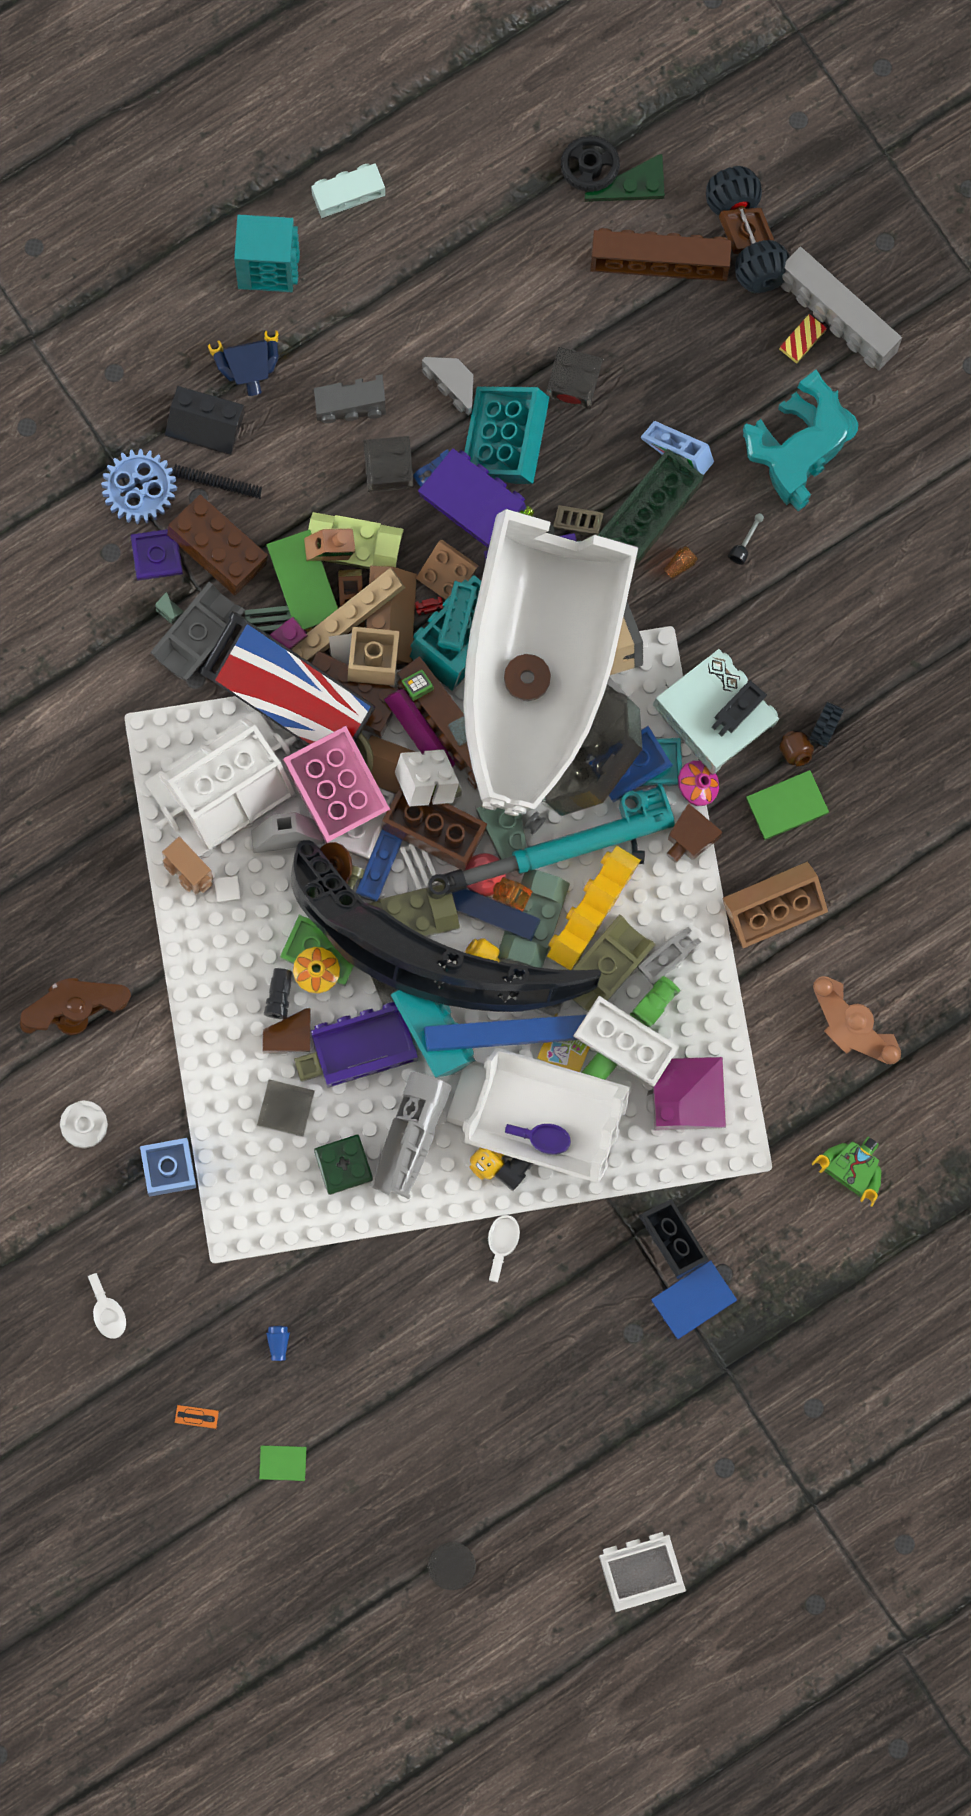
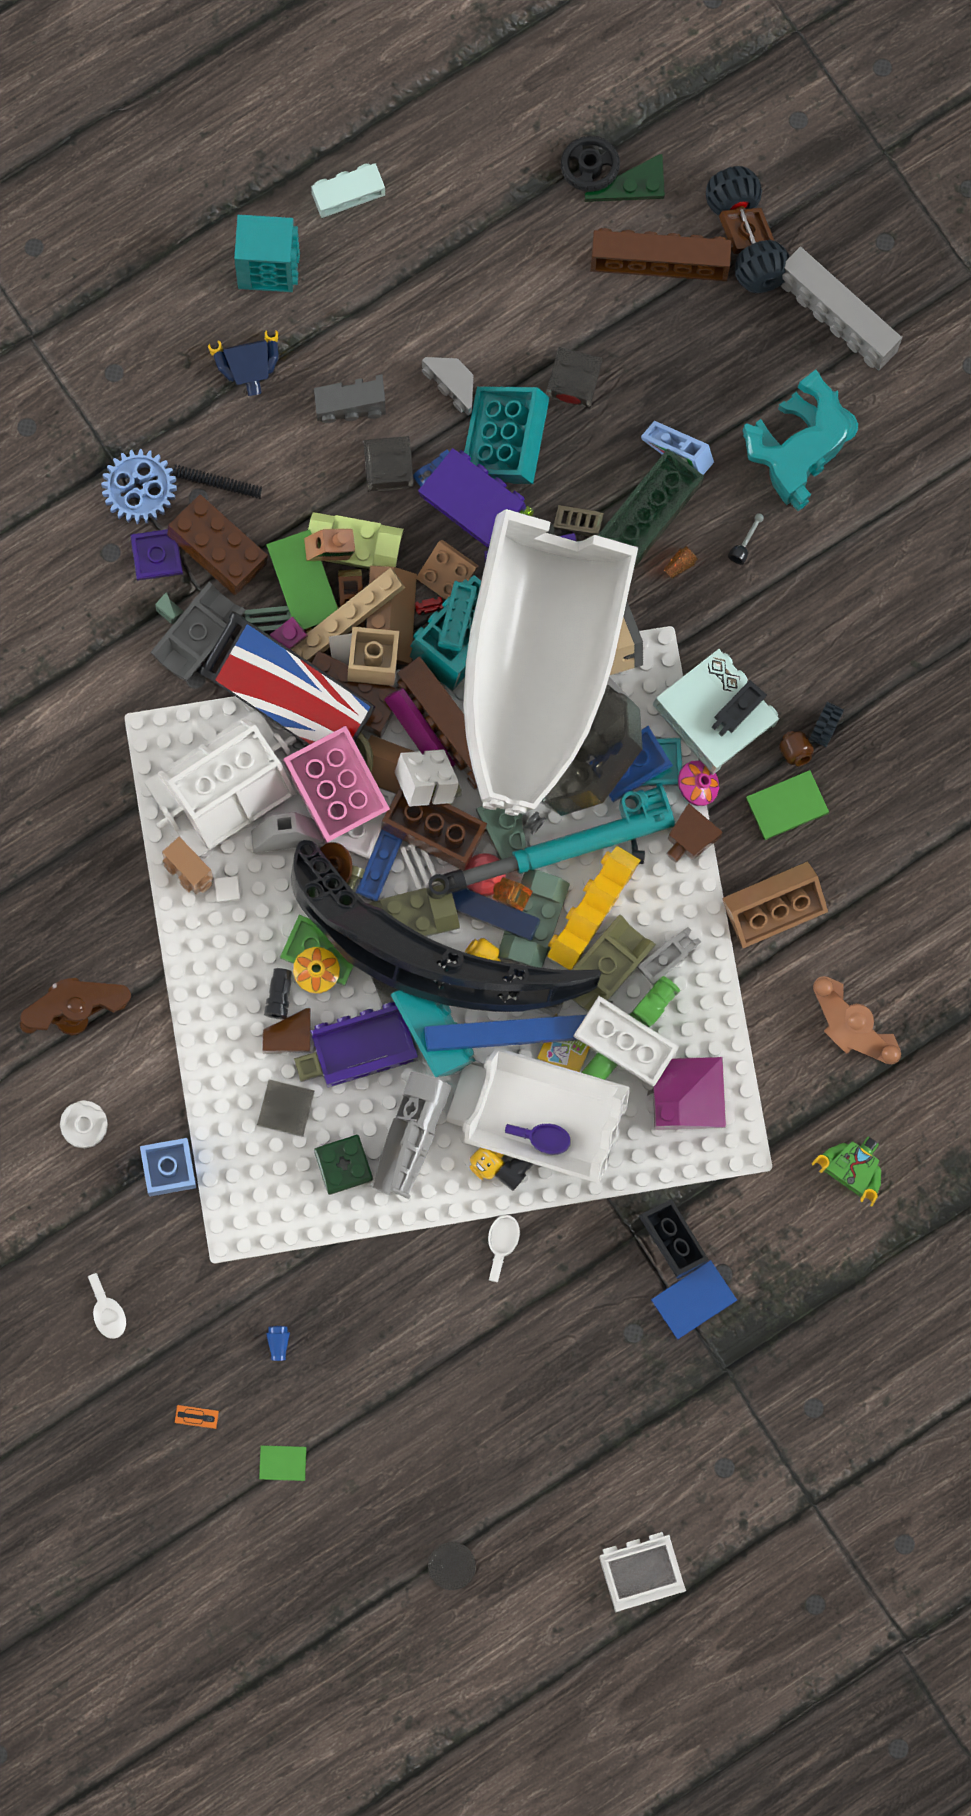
(204, 420): black slope -> none
(417, 685): slope -> none
(458, 731): clear light blue tile -> none
(531, 664): reddish brown tile -> none
(803, 338): tile -> none

